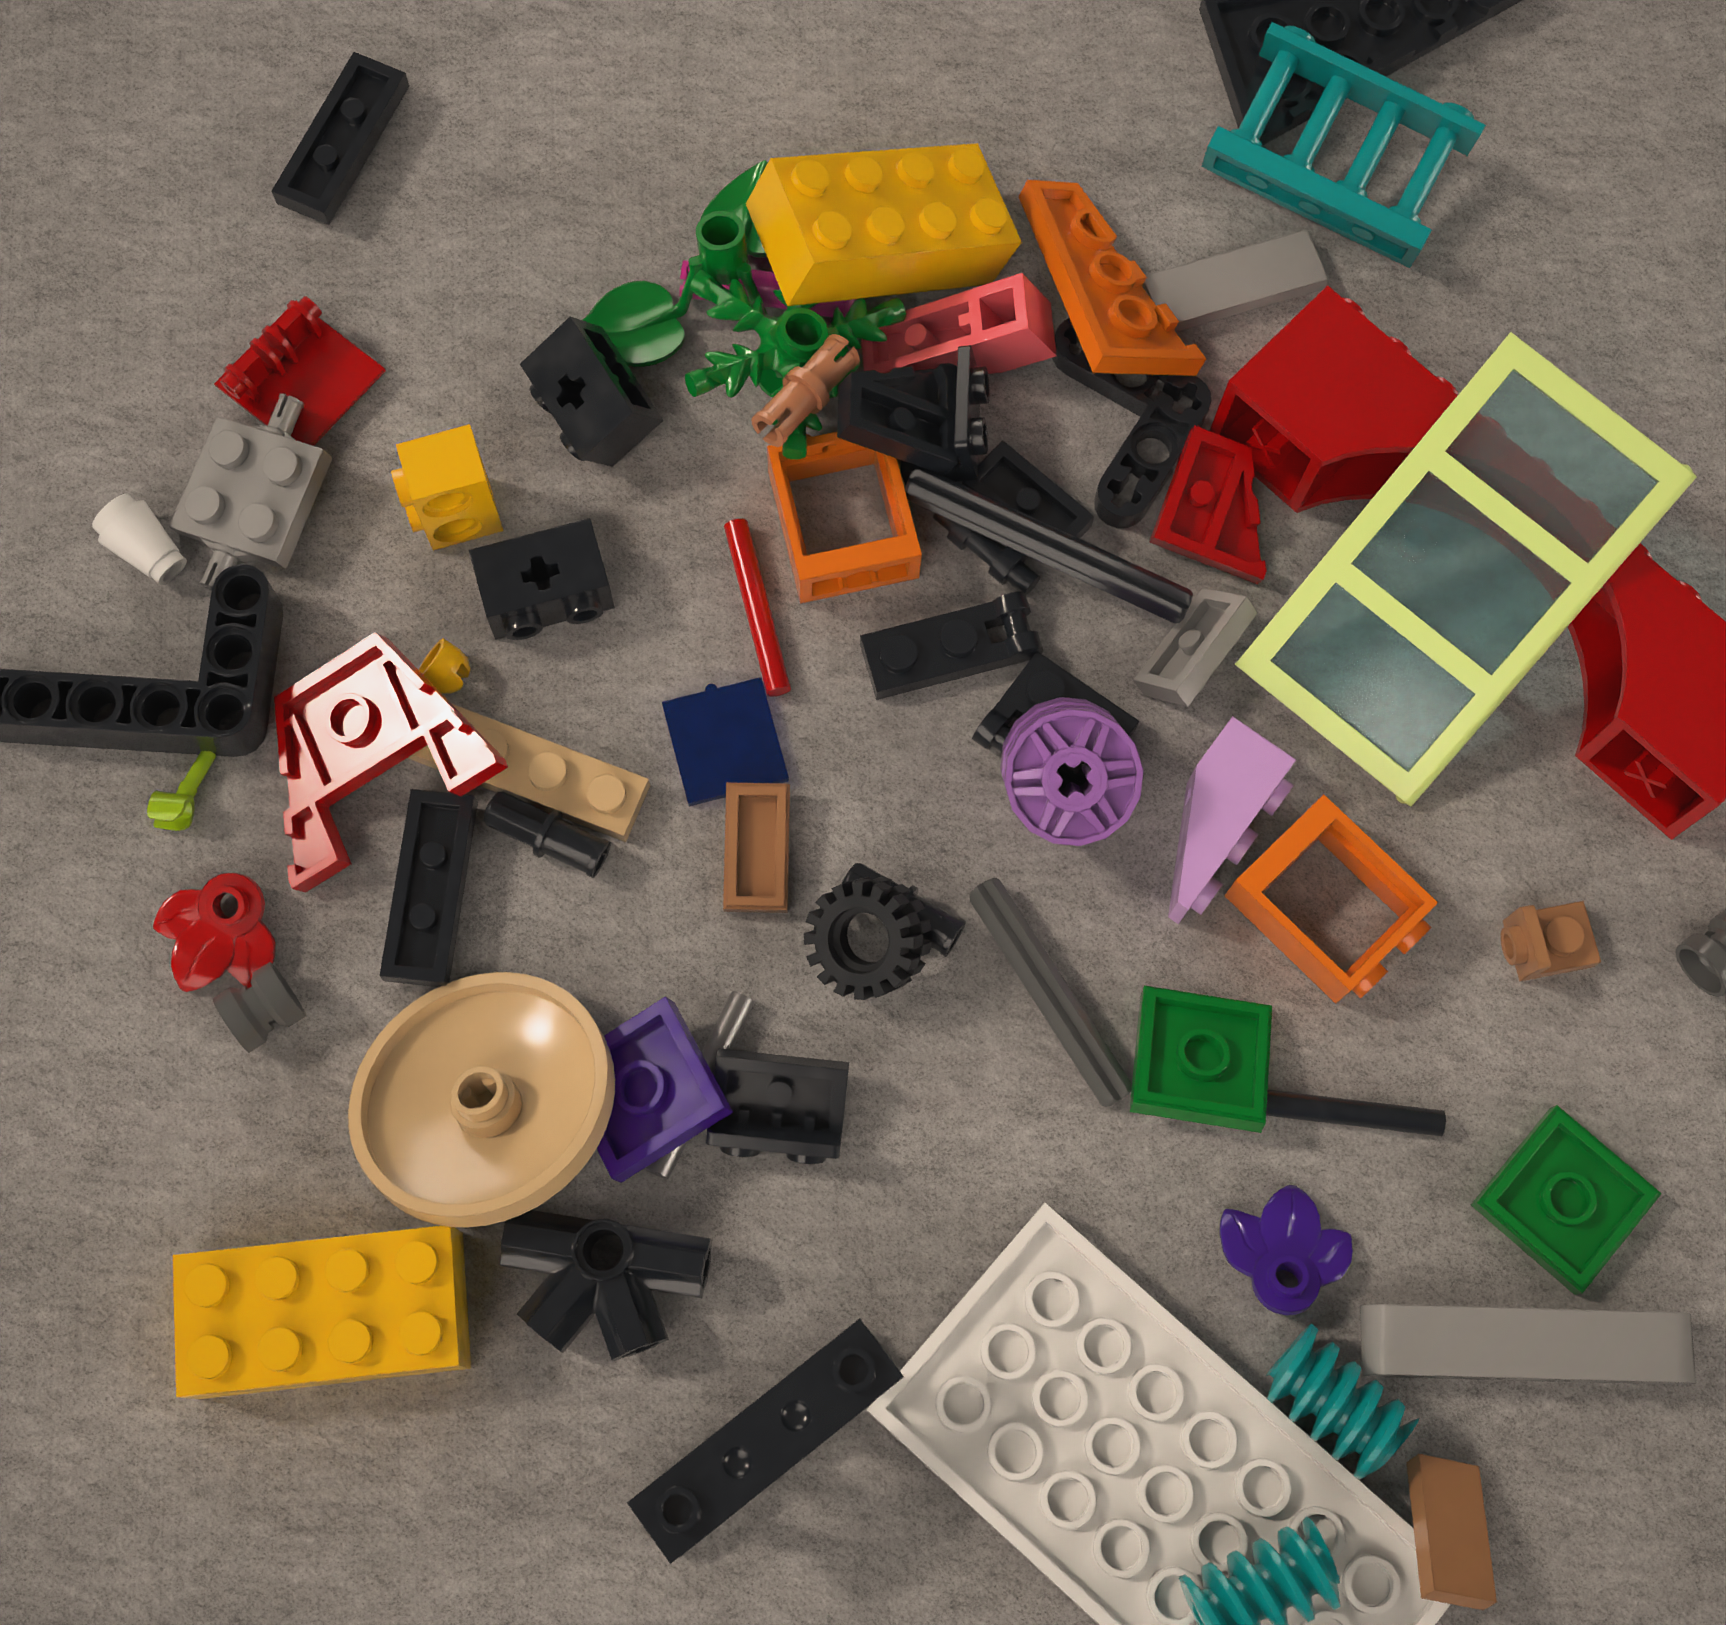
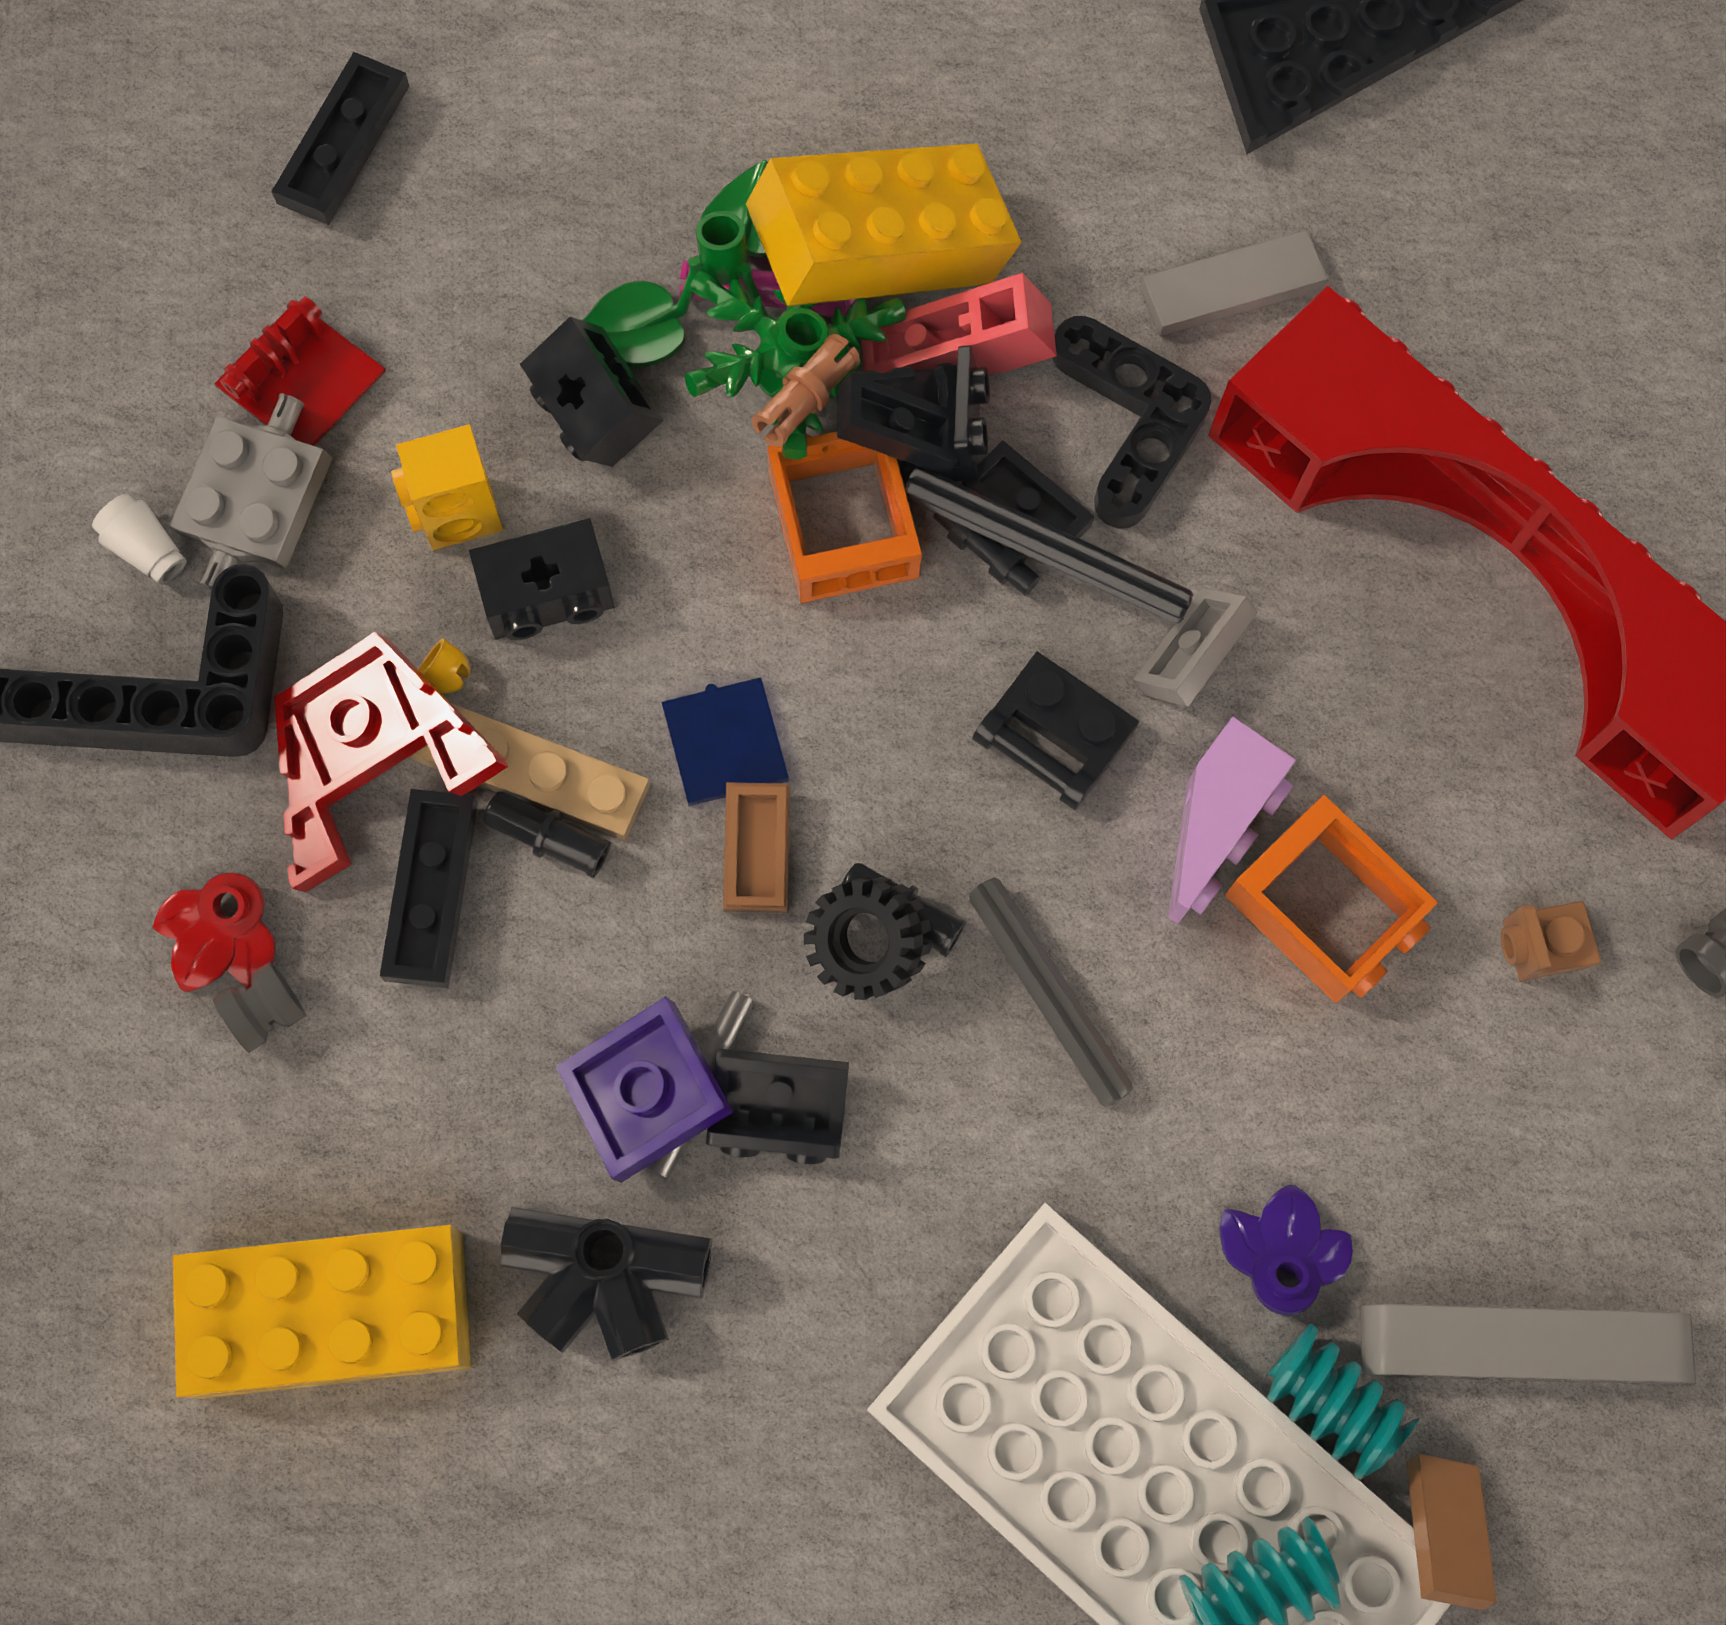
(176, 809): lime hand -> none
(481, 1099): tan dish -> none
(757, 608): red bar -> none
(764, 1441): black fence -> none
(949, 646): black plate -> none
(1071, 733): medium lavender wheel -> none
(1103, 289): orange wing -> none
(1202, 1059): green tile -> none
(1212, 507): red wing -> none
(1344, 203): teal fence -> none
(1355, 1113): black bar -> none
(1464, 569): door -> none
(1566, 1200): green tile -> none

